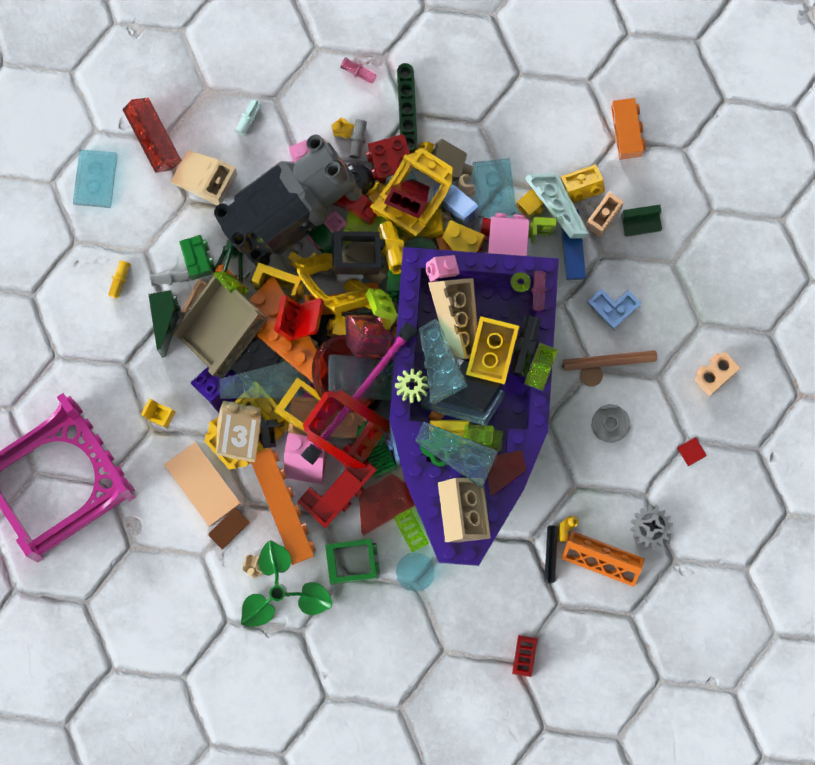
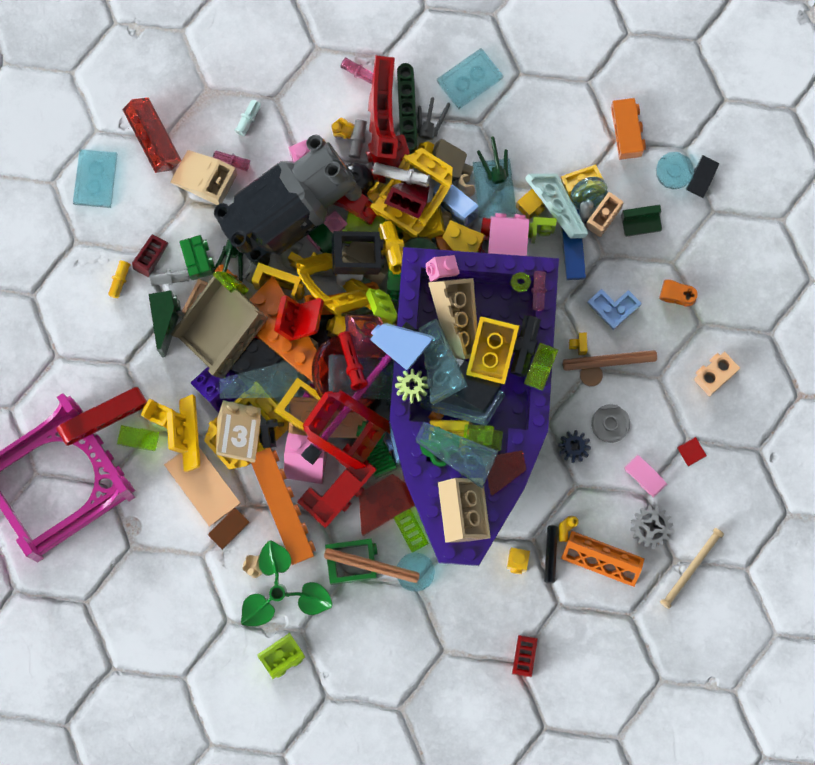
(101, 416): none -> red beam
(138, 438): none -> clear neon green slope
(143, 265): none -> dark red slope
(184, 432): none -> yellow bracket
(235, 161): none -> clear pink axle
(281, 656): none -> lime bracket
(354, 368): none -> red pin
(371, 565): none -> nougat axle
(384, 141): none -> red arch
(401, 343): none -> light blue slope
(408, 176): none -> white pin
(427, 130): none -> dark grey plant
(469, 78): none -> clear light blue tile
(498, 174): none -> dark green plant
(518, 560): none -> yellow brick
(566, 445): none -> dark blue gear
(580, 343): none -> yellow tile
(585, 210): none -> light grey arm
(589, 188): none -> clear light blue tile
(645, 476): none -> bright pink slope
(674, 170): none -> clear light blue tile
(676, 293): none -> orange piece
(691, 568): none -> tan bar
(702, 176): none -> black slope

